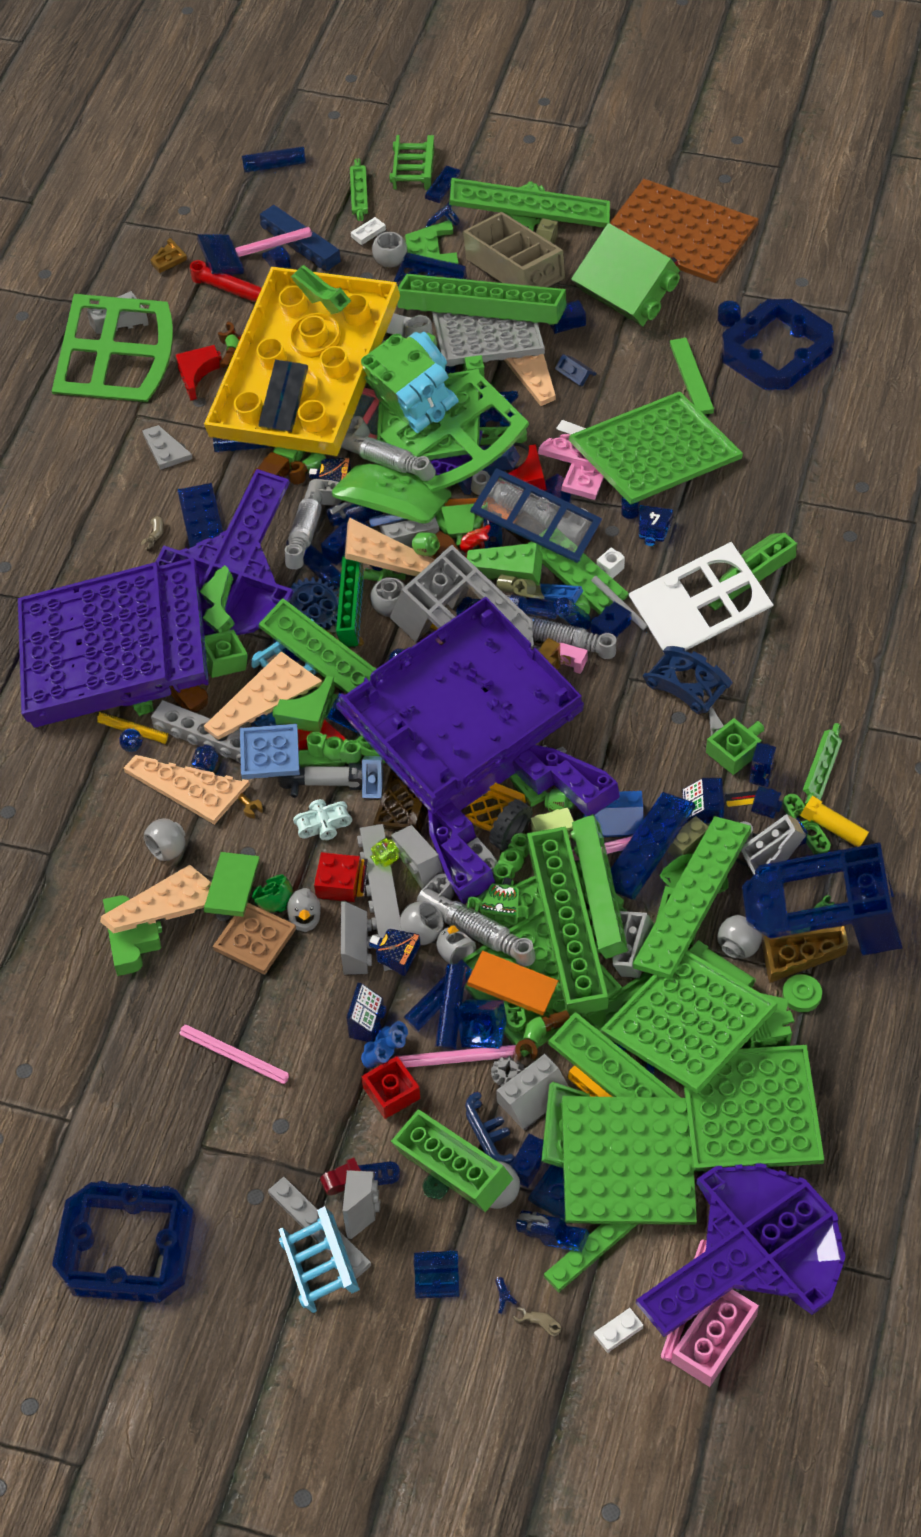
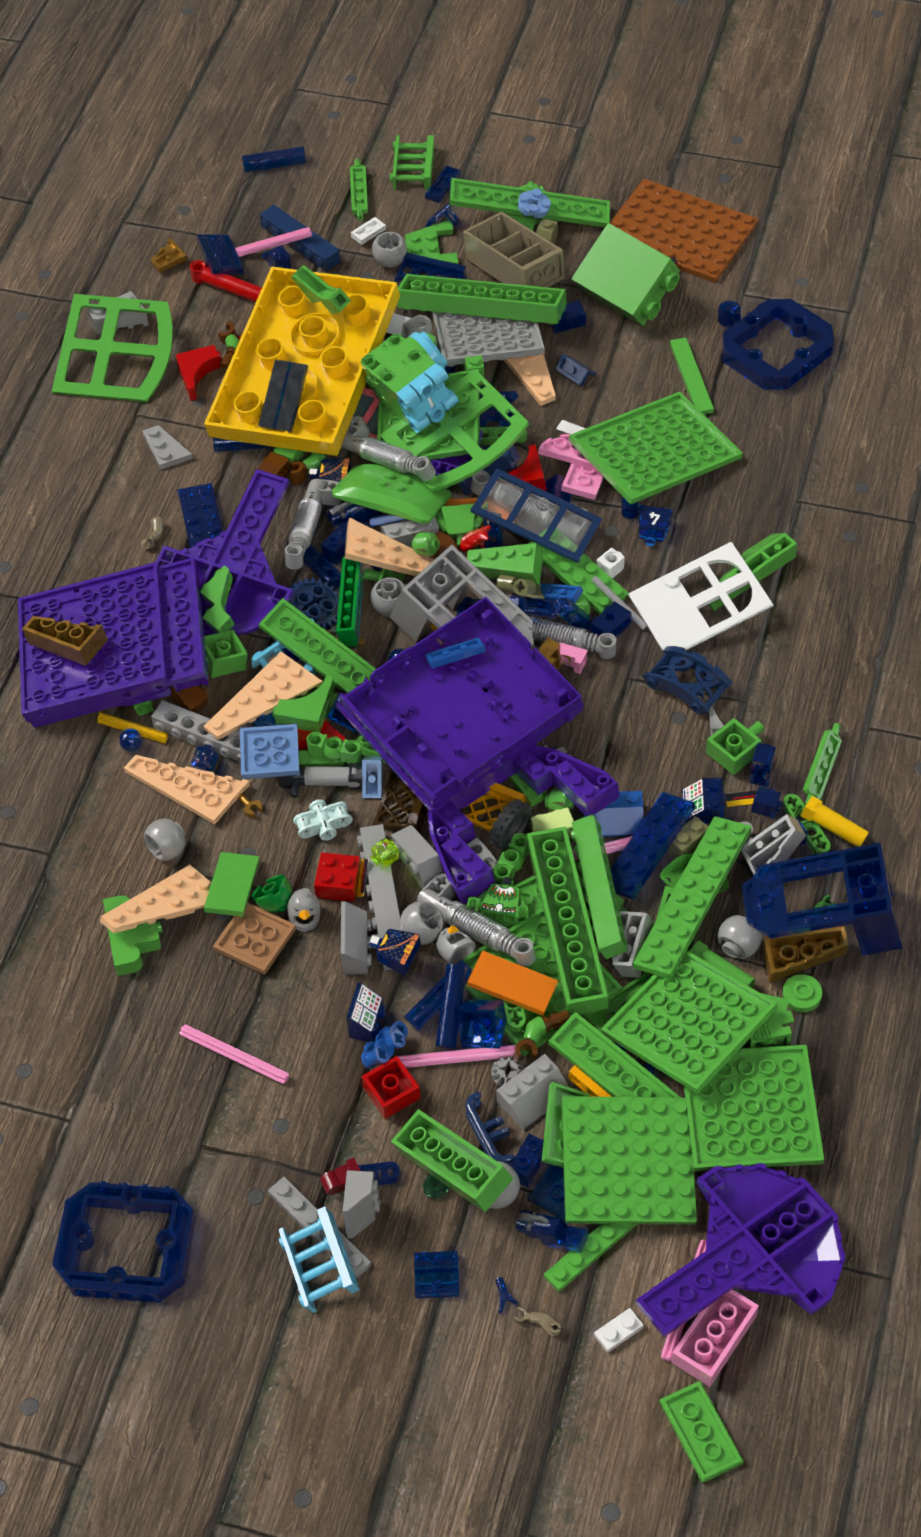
(65, 639): none -> pearl gold wedge
(455, 653): none -> blue tile
(537, 197): none -> medium blue plate
(701, 1432): none -> bright green tile

